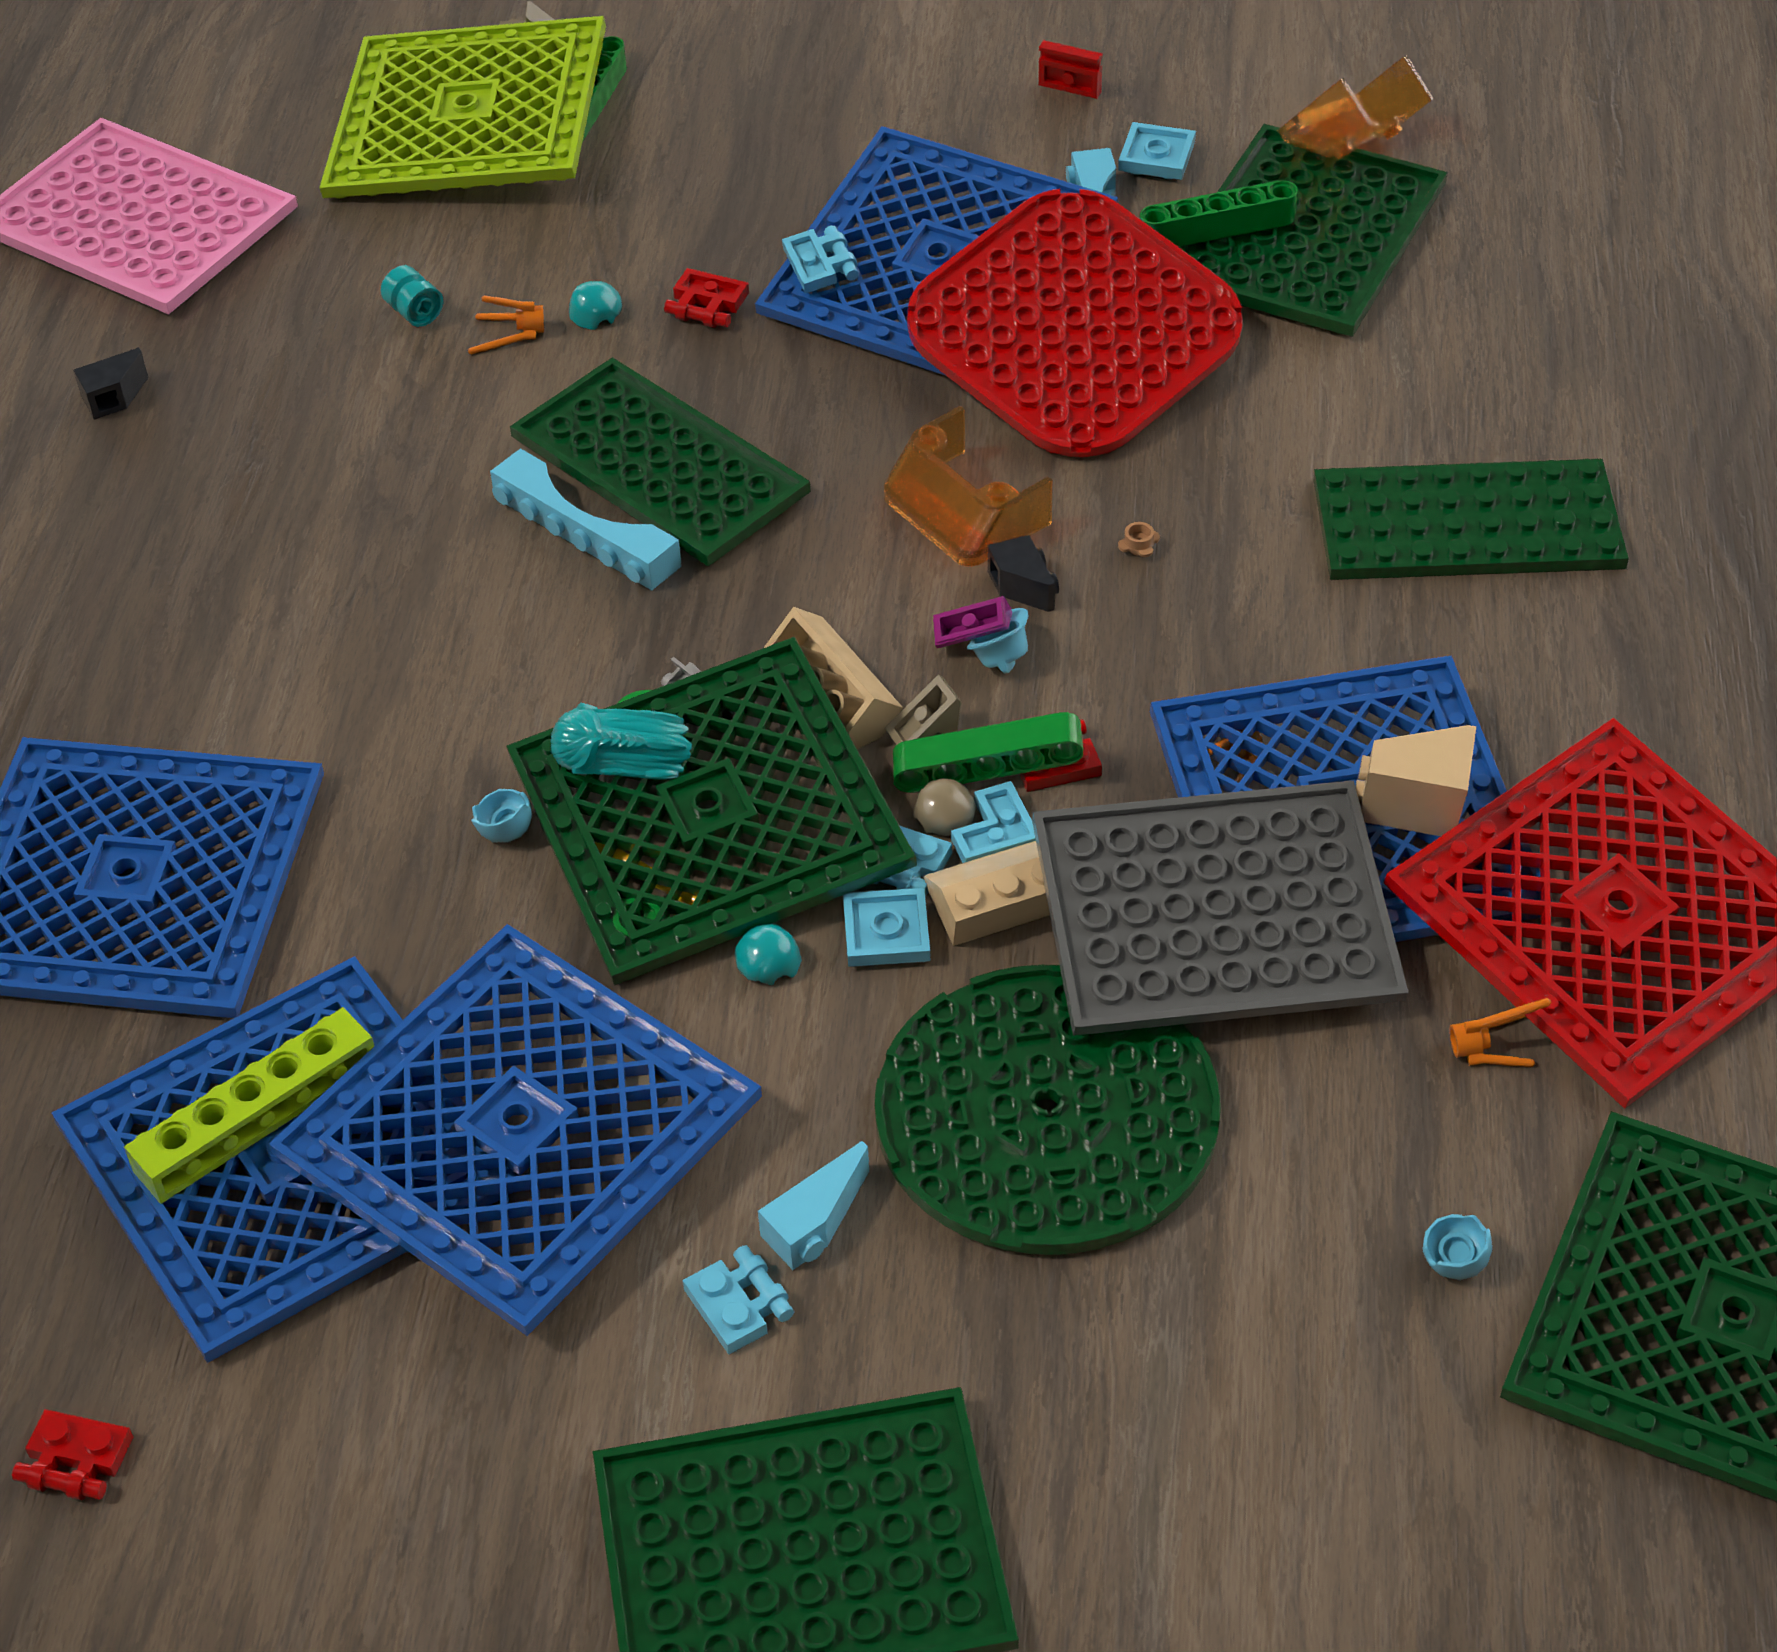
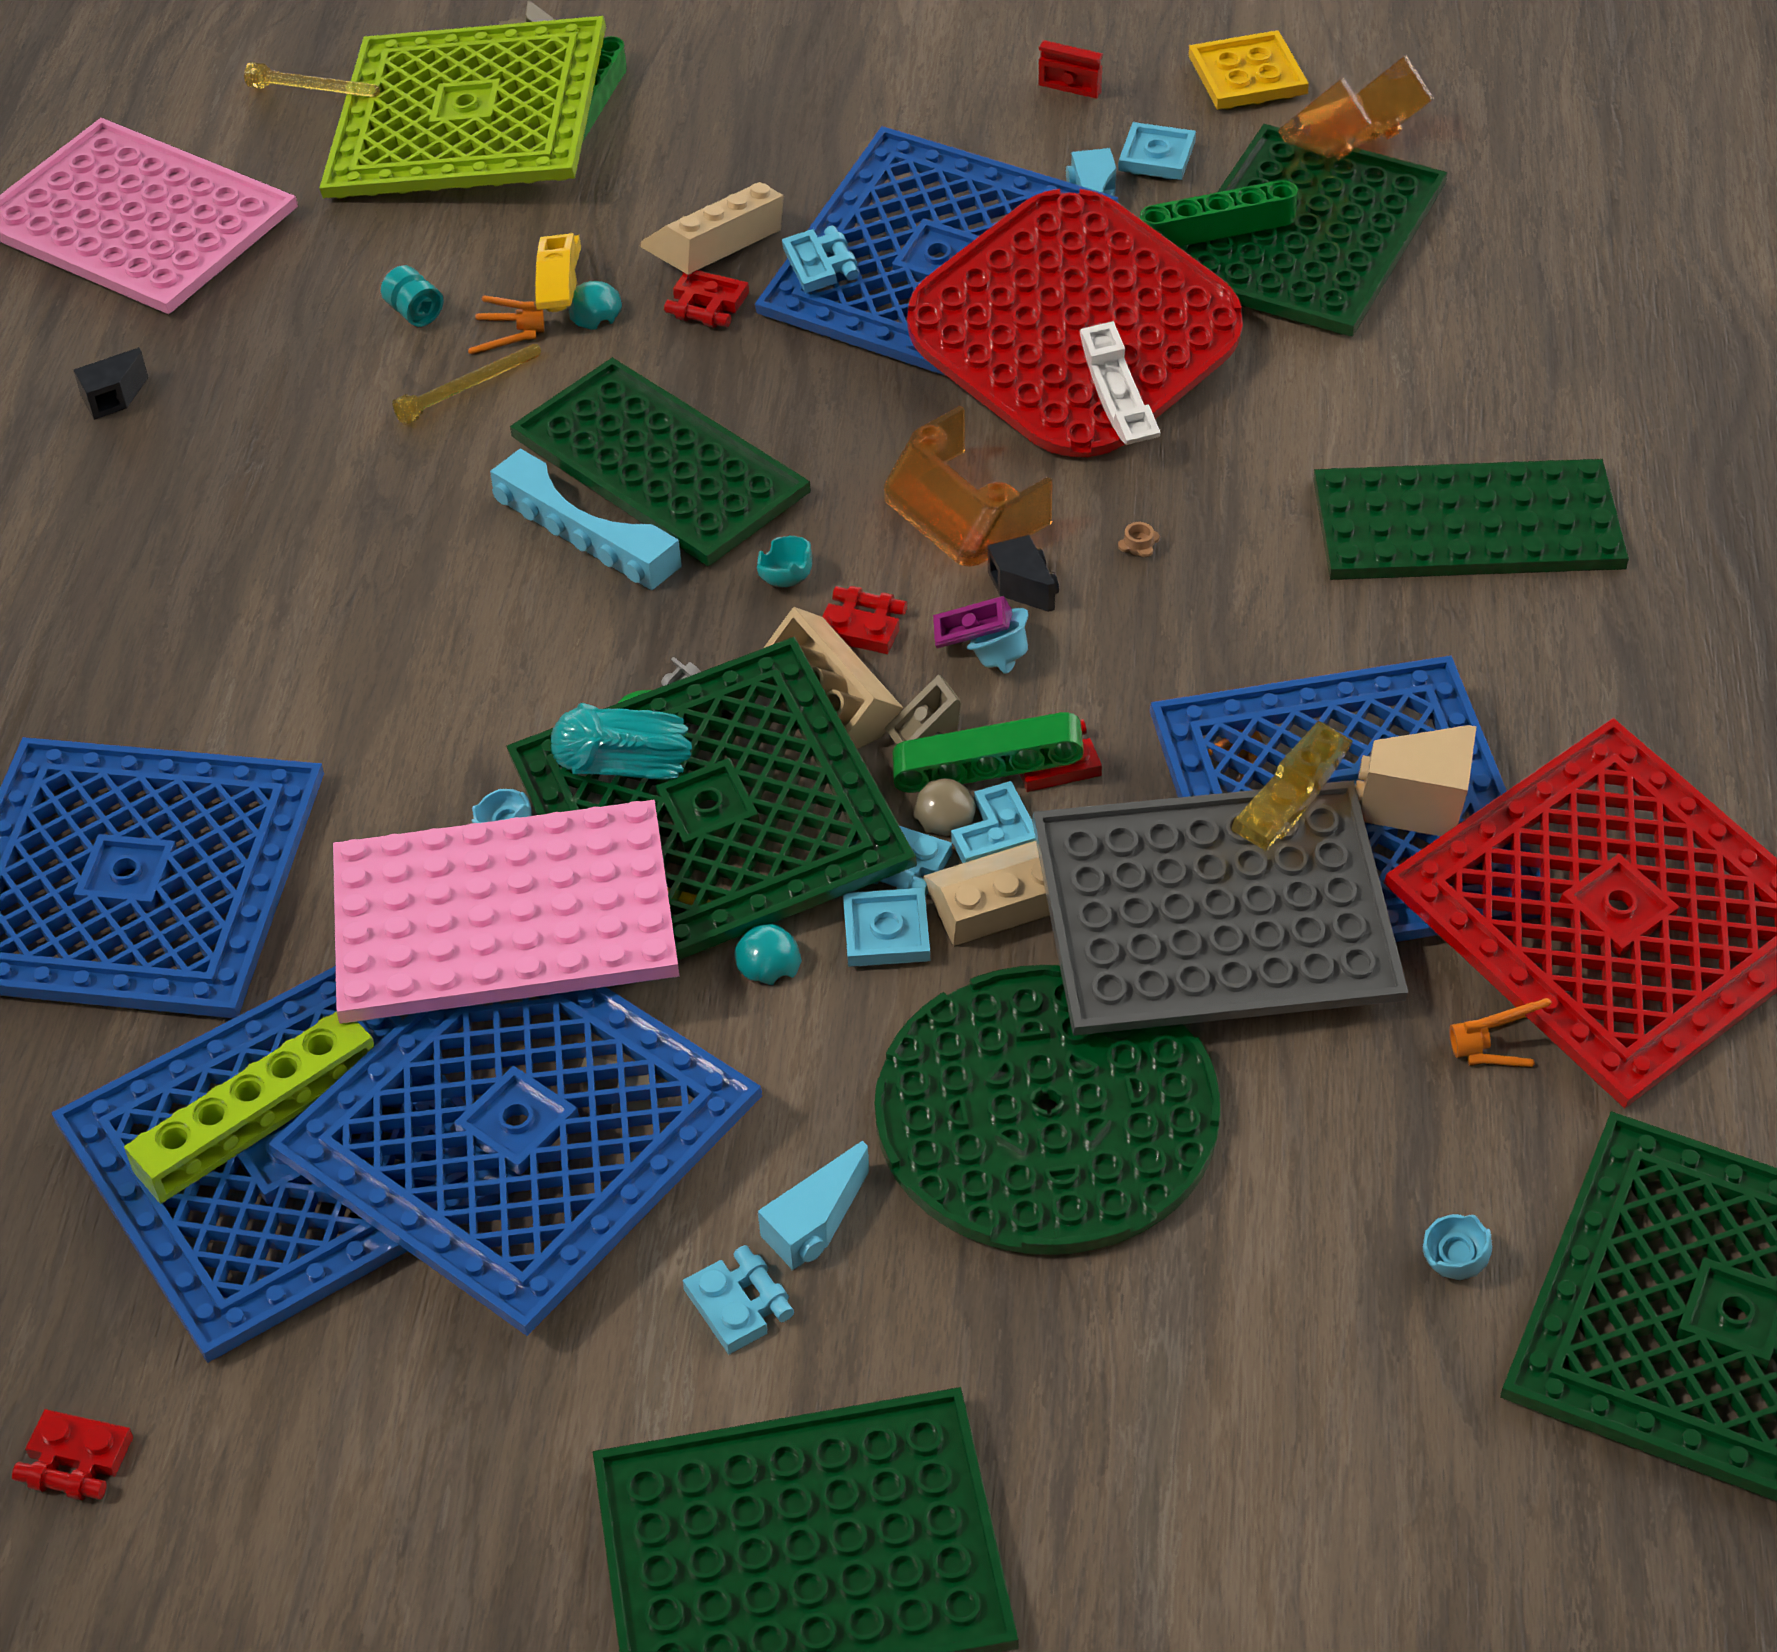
(259, 75): none -> clear yellow piece
(408, 407): none -> clear yellow piece
(500, 911): none -> bright pink plate
(556, 271): none -> yellow slope
(718, 229): none -> tan slope
(786, 562): none -> teal hair
(863, 628): none -> red plate
(1115, 384): none -> white slope
(1248, 70): none -> yellow plate
(1292, 787): none -> clear yellow slope

